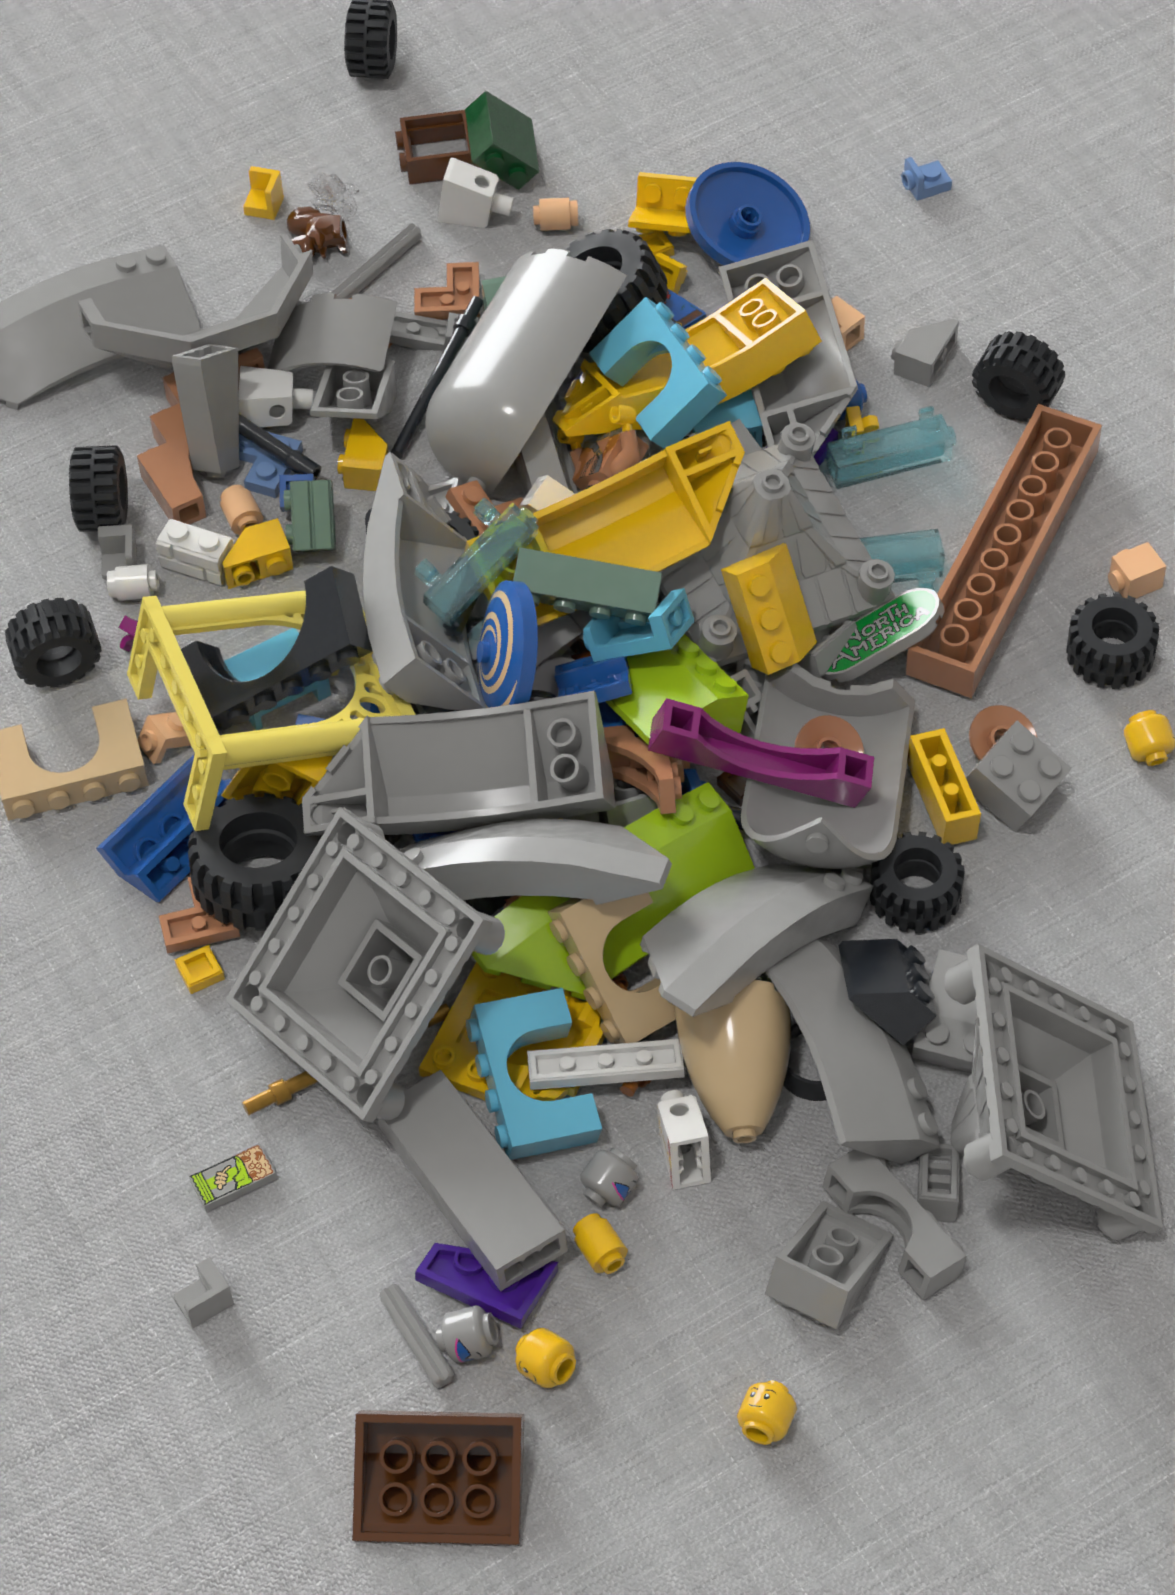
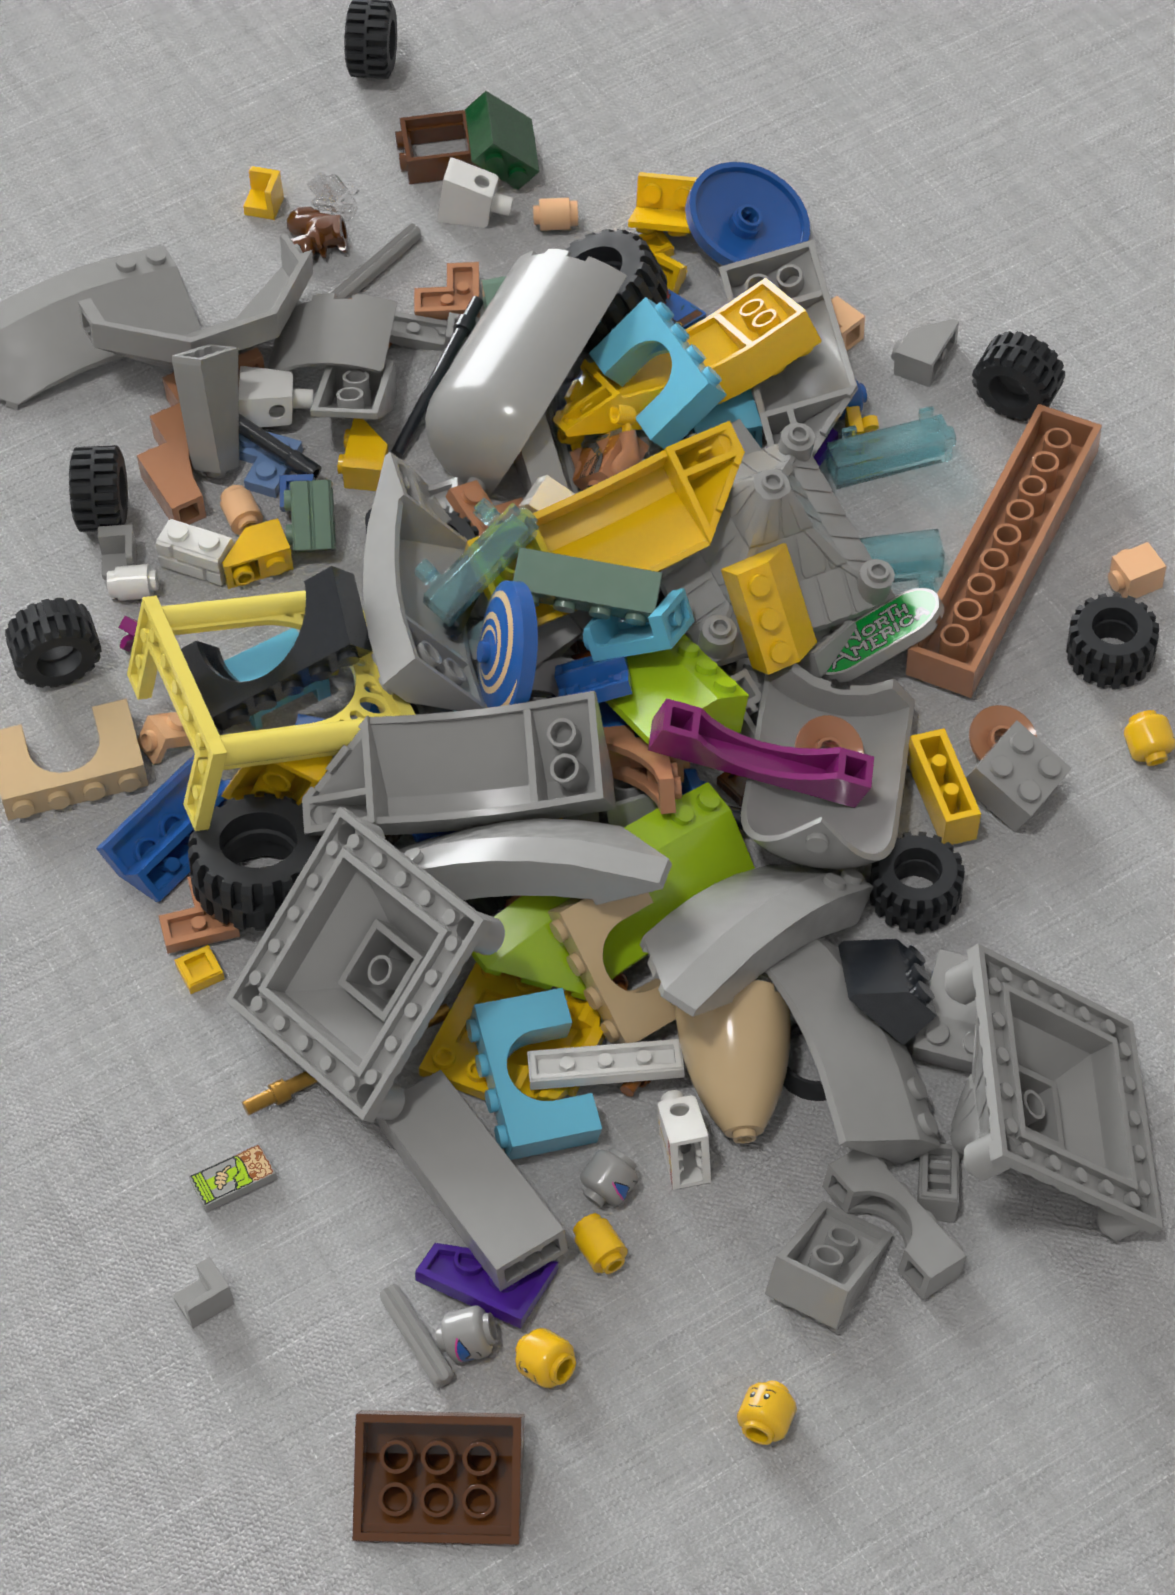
(925, 179): medium blue bracket -> none

